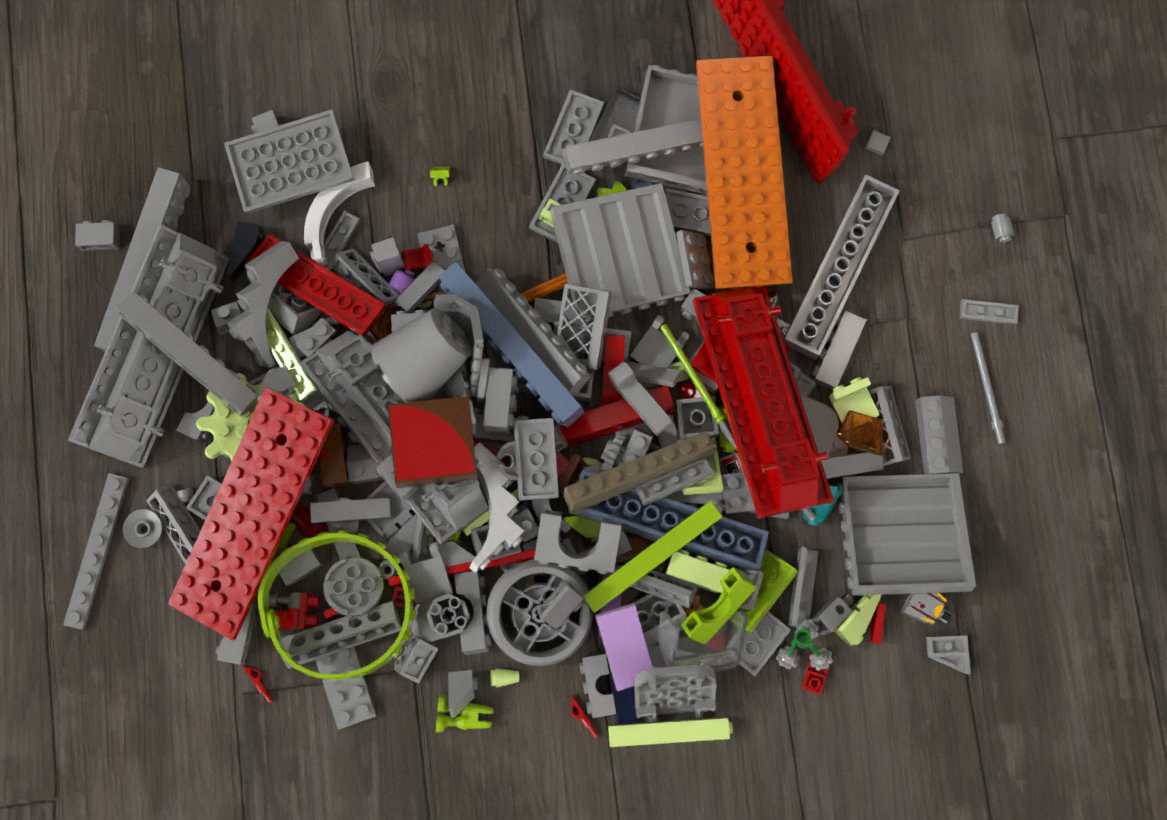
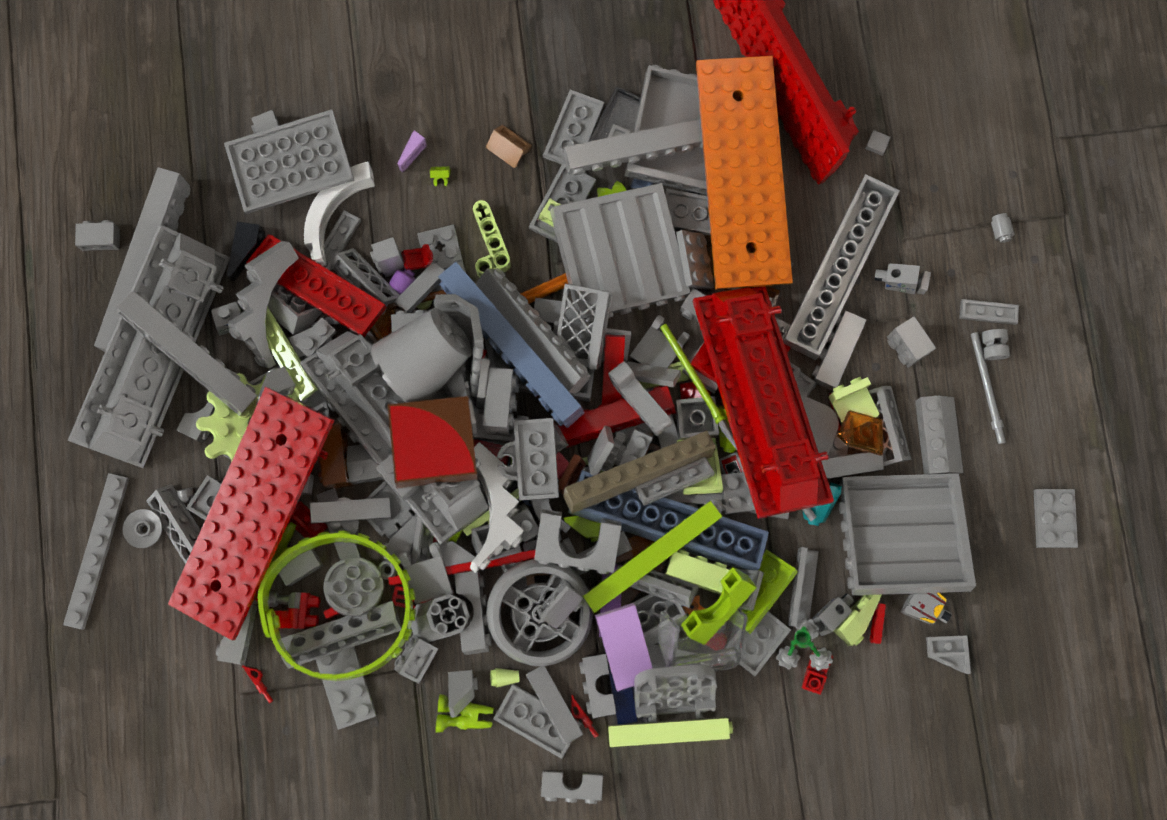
(413, 148): none -> lavender slope
(490, 237): none -> yellowish green beam
(507, 145): none -> medium nougat panel
(528, 718): none -> light grey tile
(554, 705): none -> light grey tile
(554, 787): none -> light grey arch
(600, 450): none -> light grey tile
(905, 279): none -> light grey torso
(910, 342): none -> light grey brick
(923, 282): none -> light grey tile
(999, 350): none -> light grey wheel
(1055, 518): none -> light grey plate

